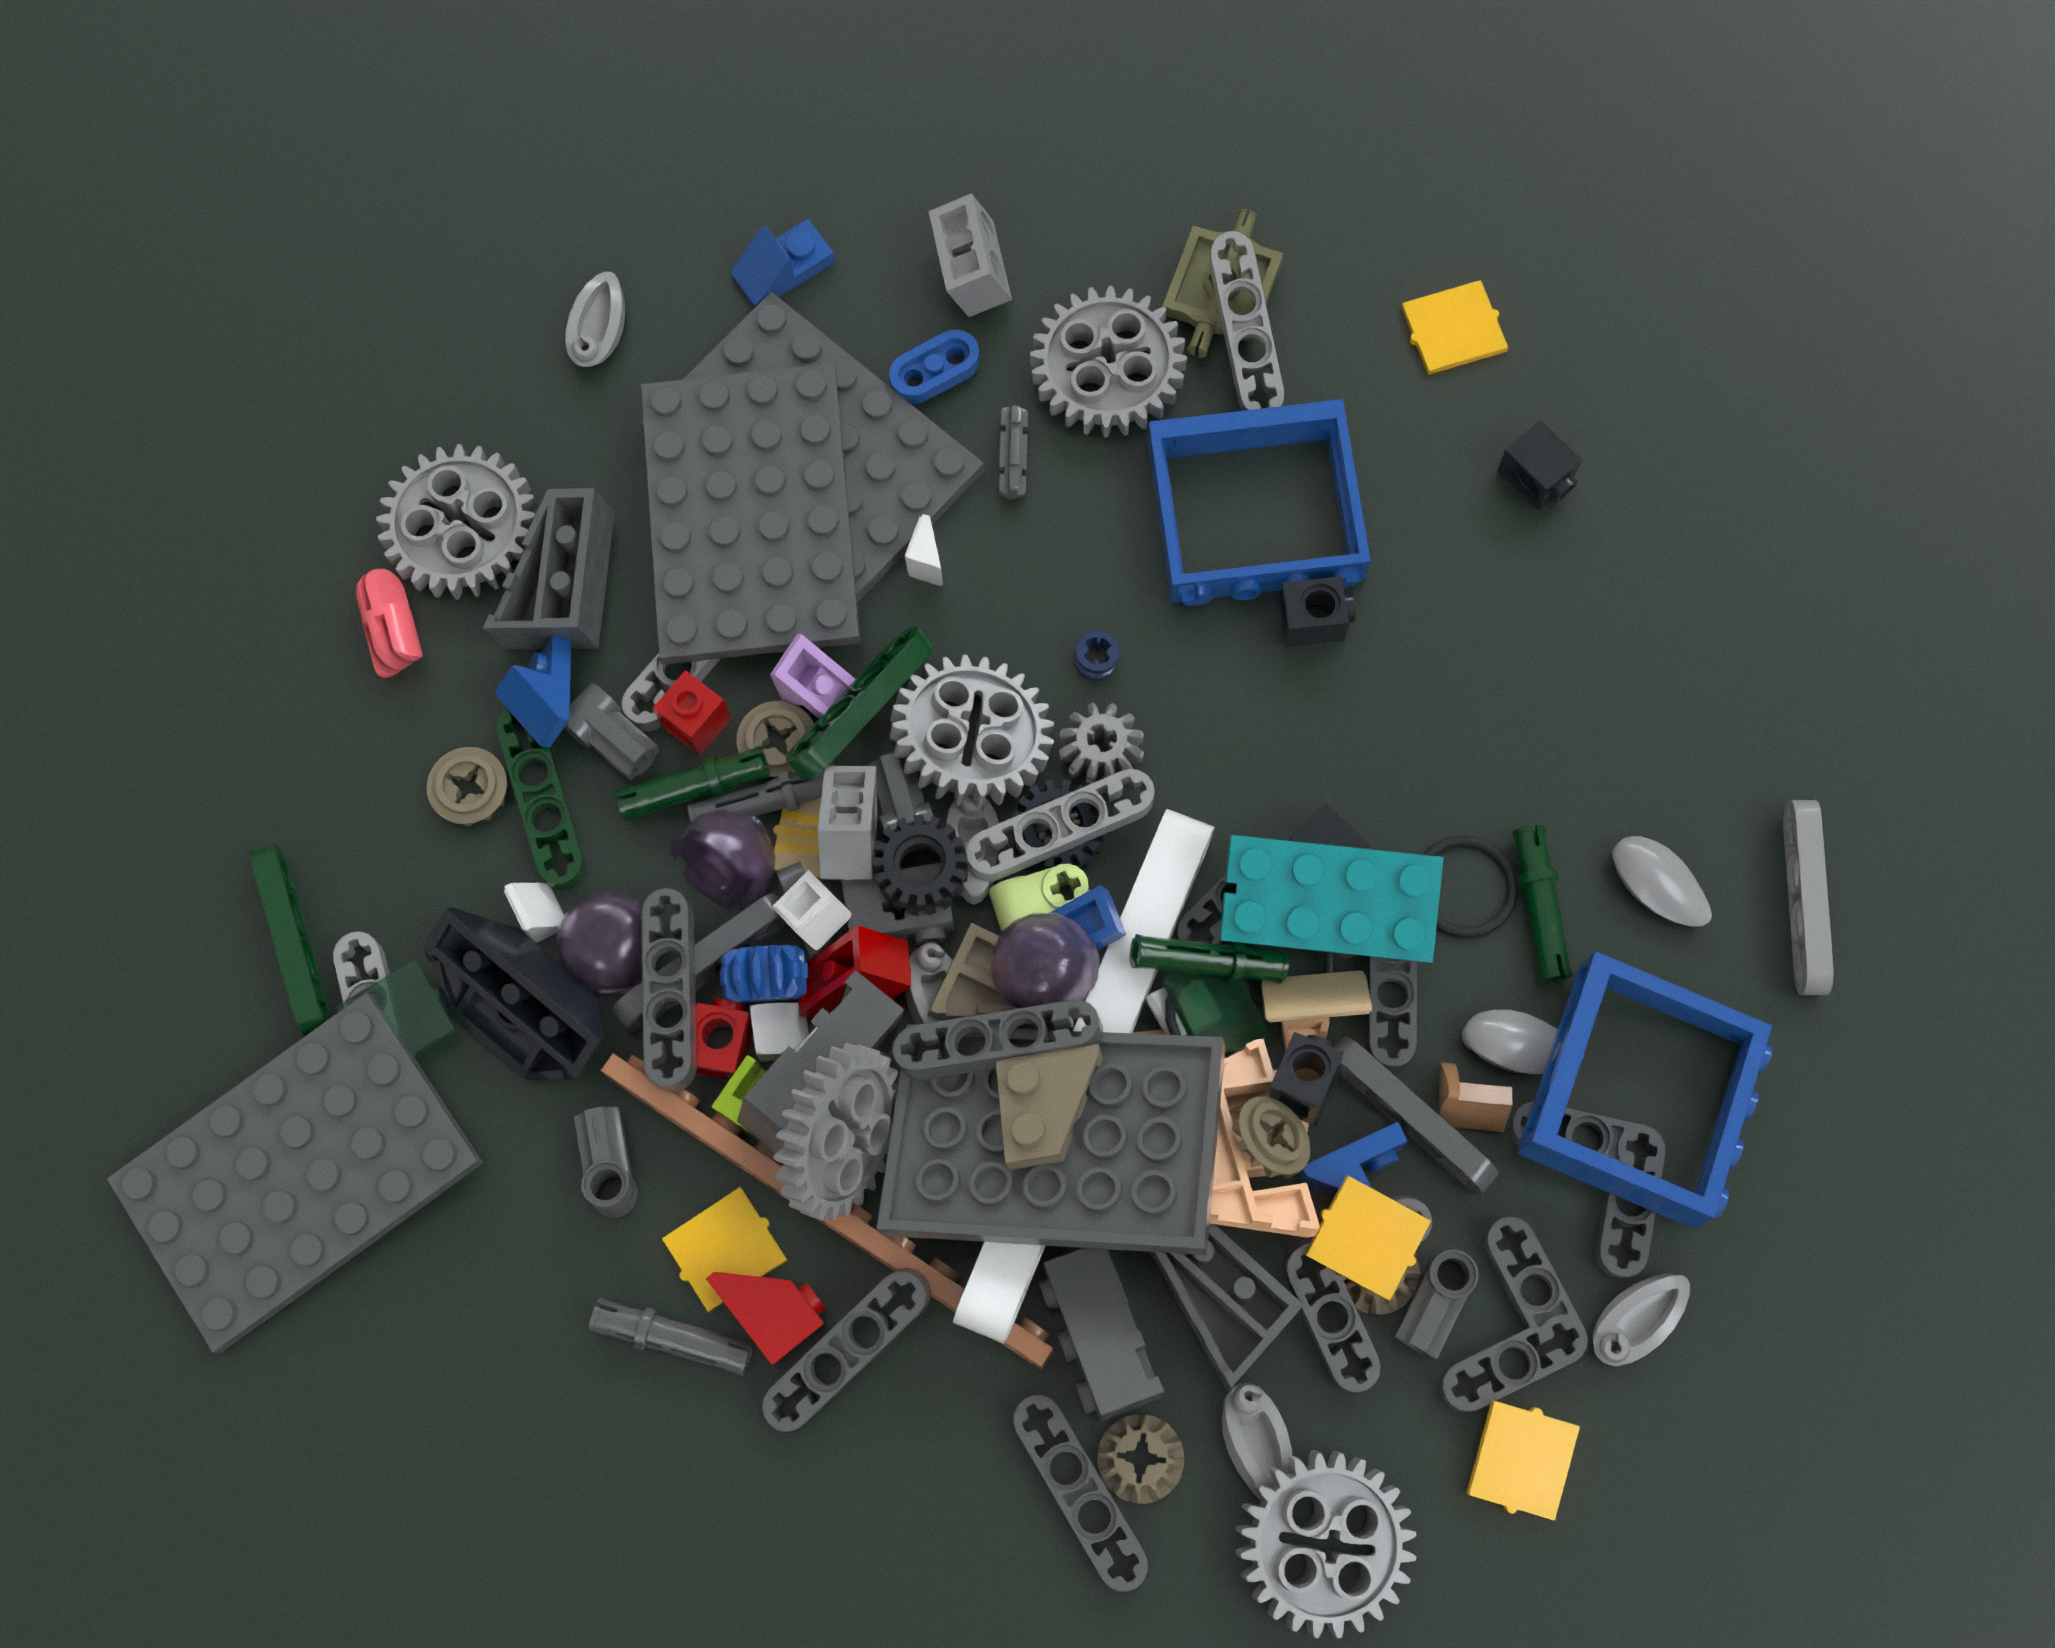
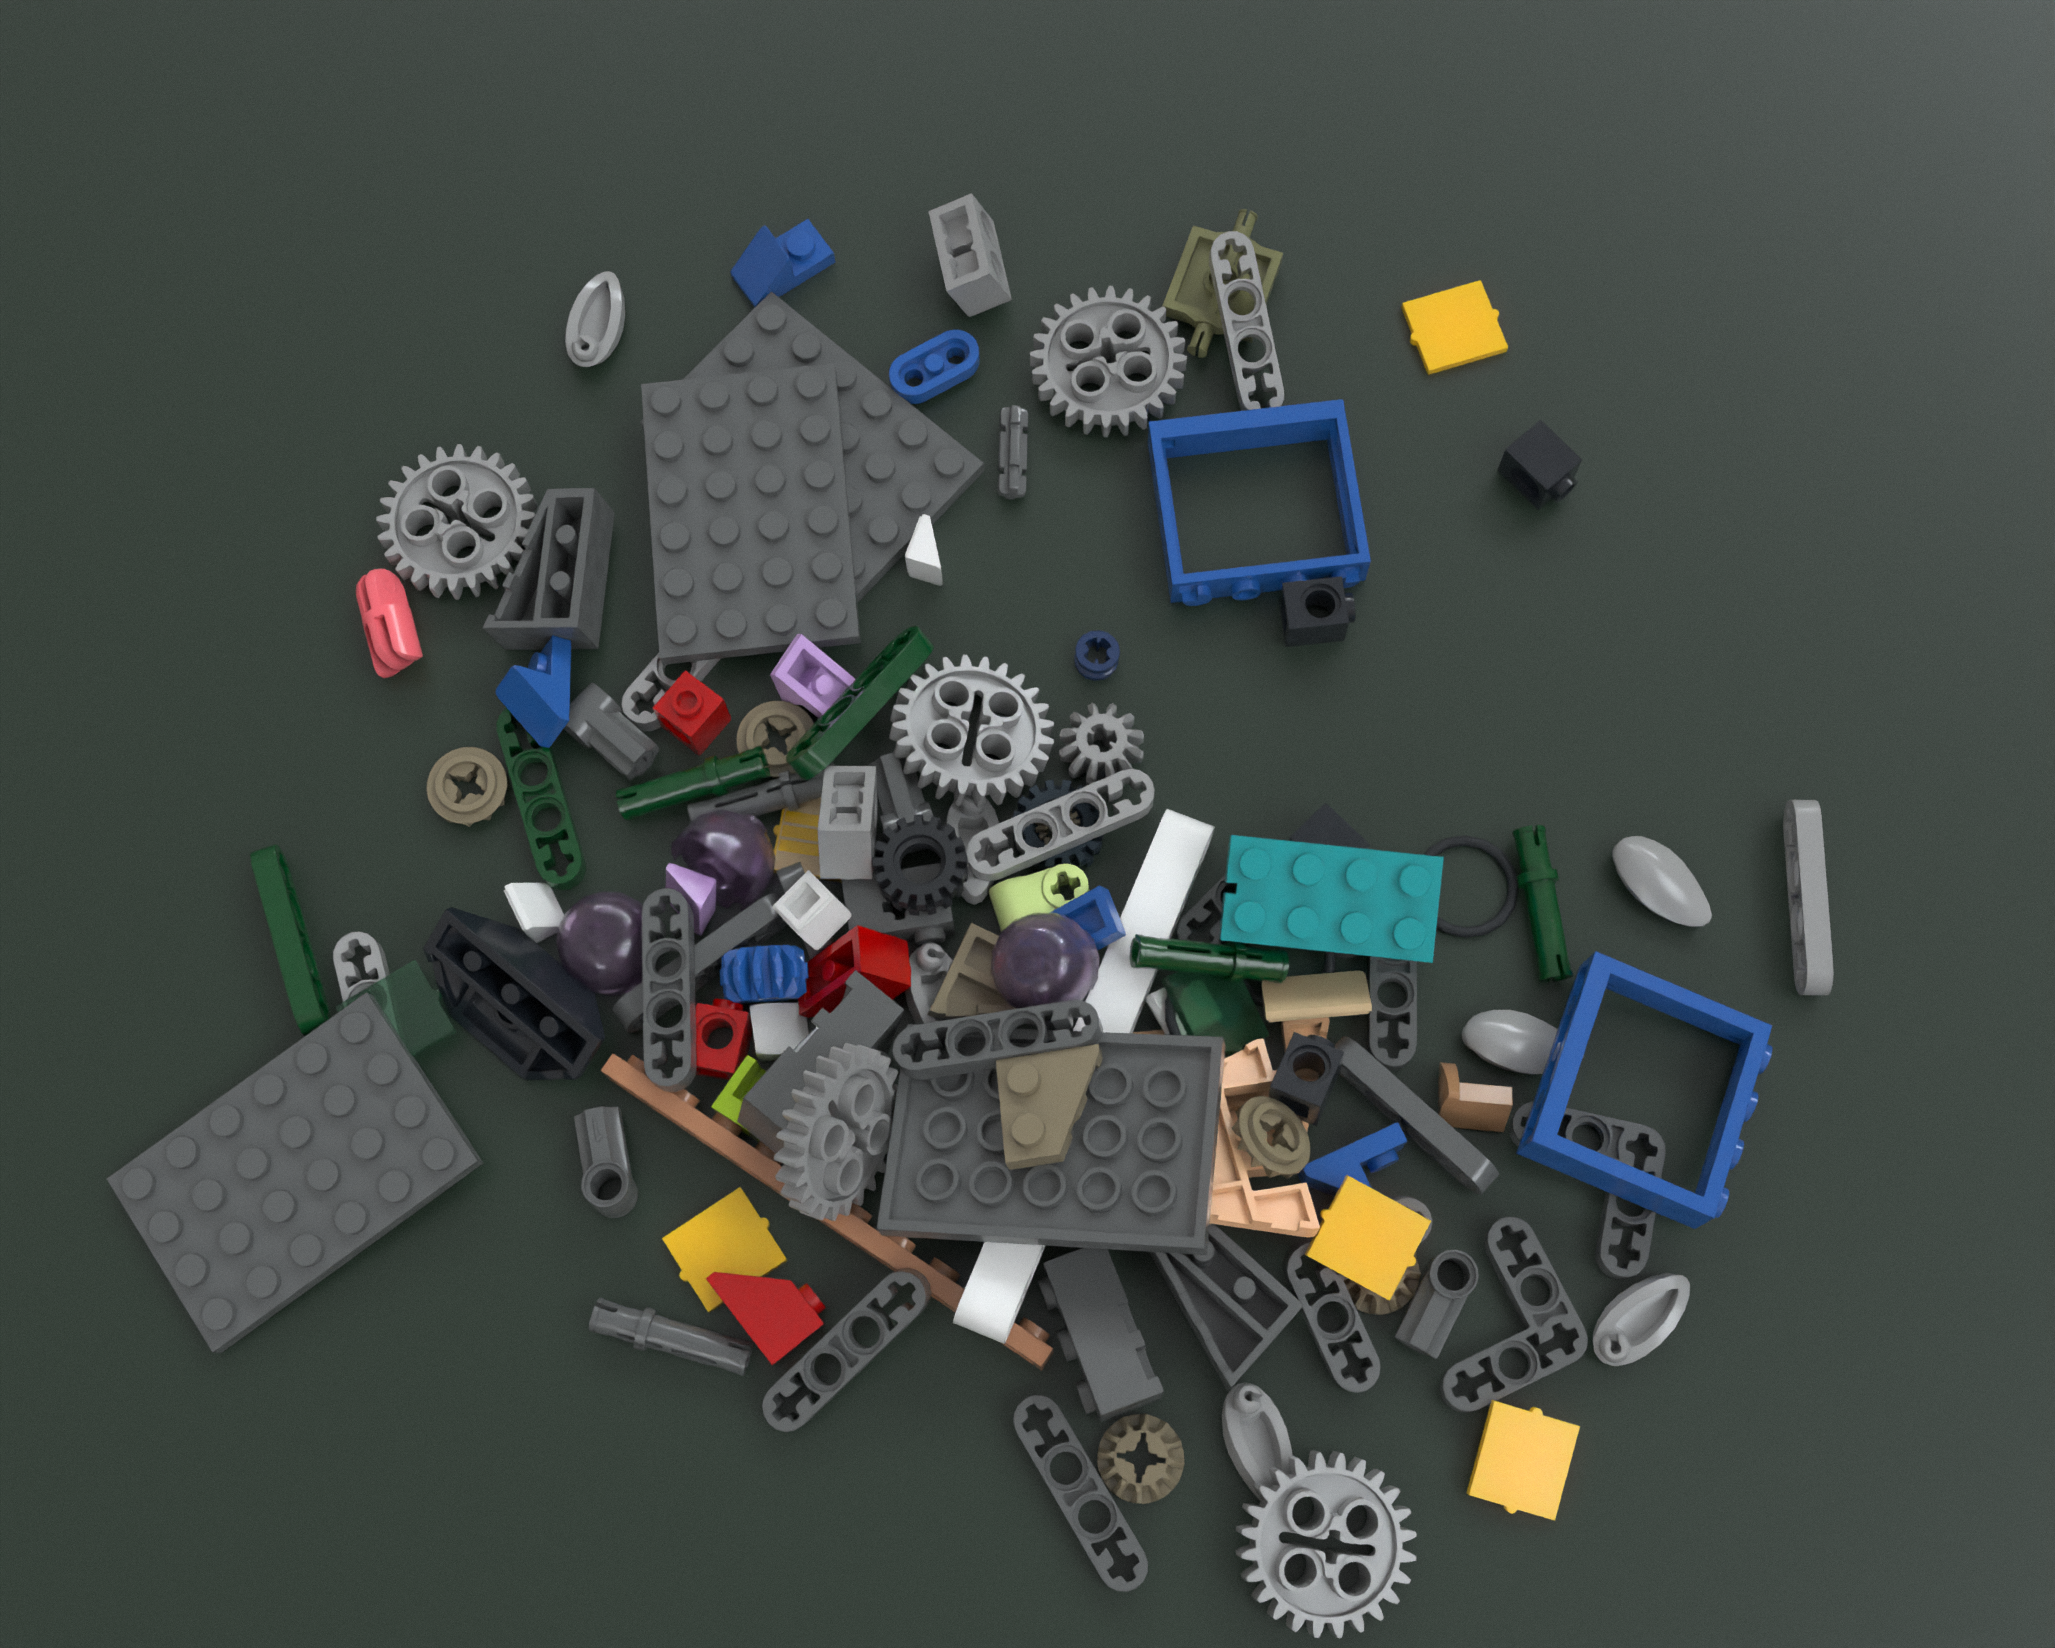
(697, 890): none -> lavender slope

